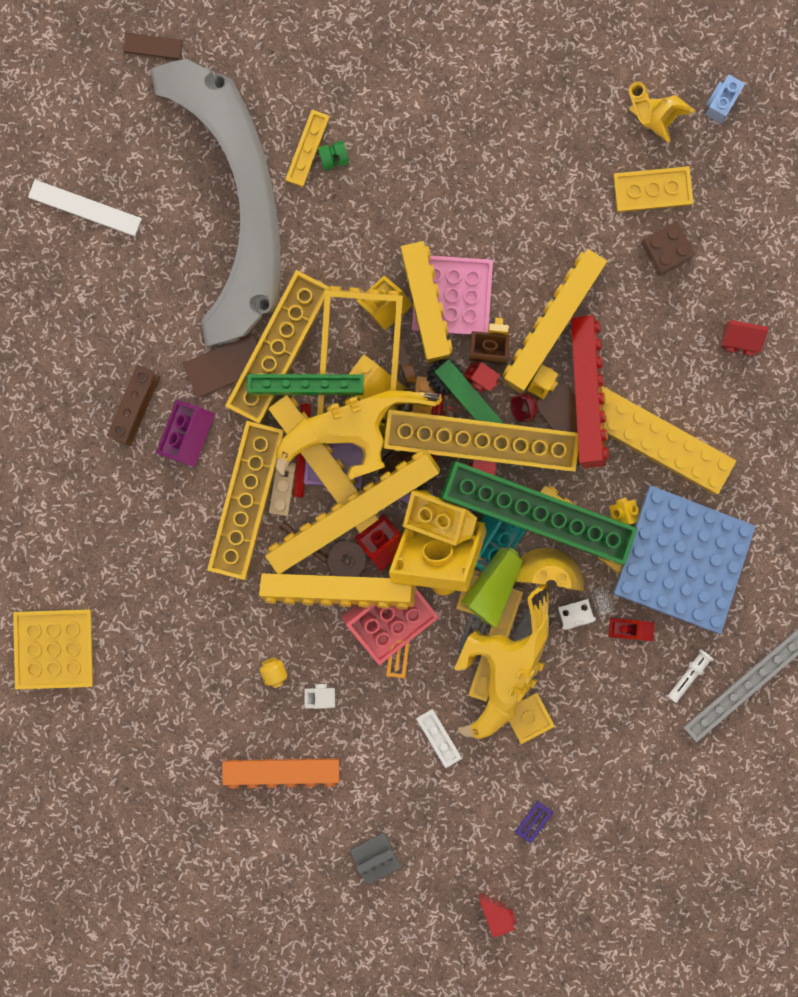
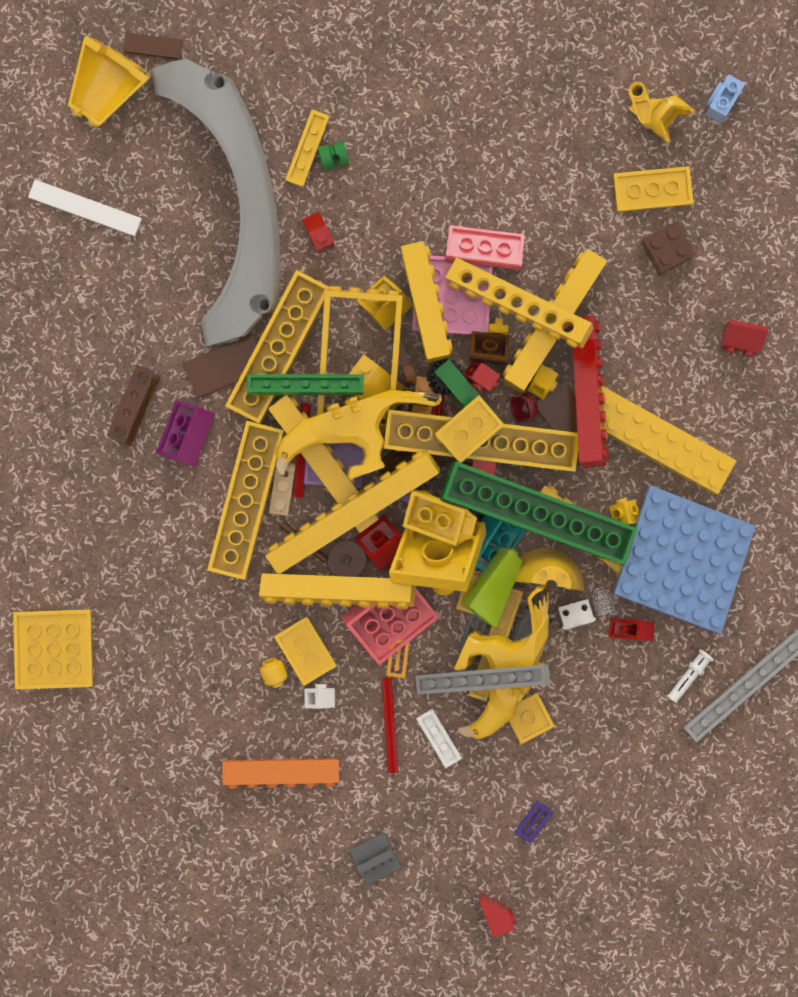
(103, 81): none -> yellow cone
(305, 651): none -> yellow plate
(318, 232): none -> red slope
(389, 721): none -> red axle
(461, 270): none -> yellow brick
(469, 429): none -> yellow plate
(483, 679): none -> light grey plate
(485, 247): none -> coral tile

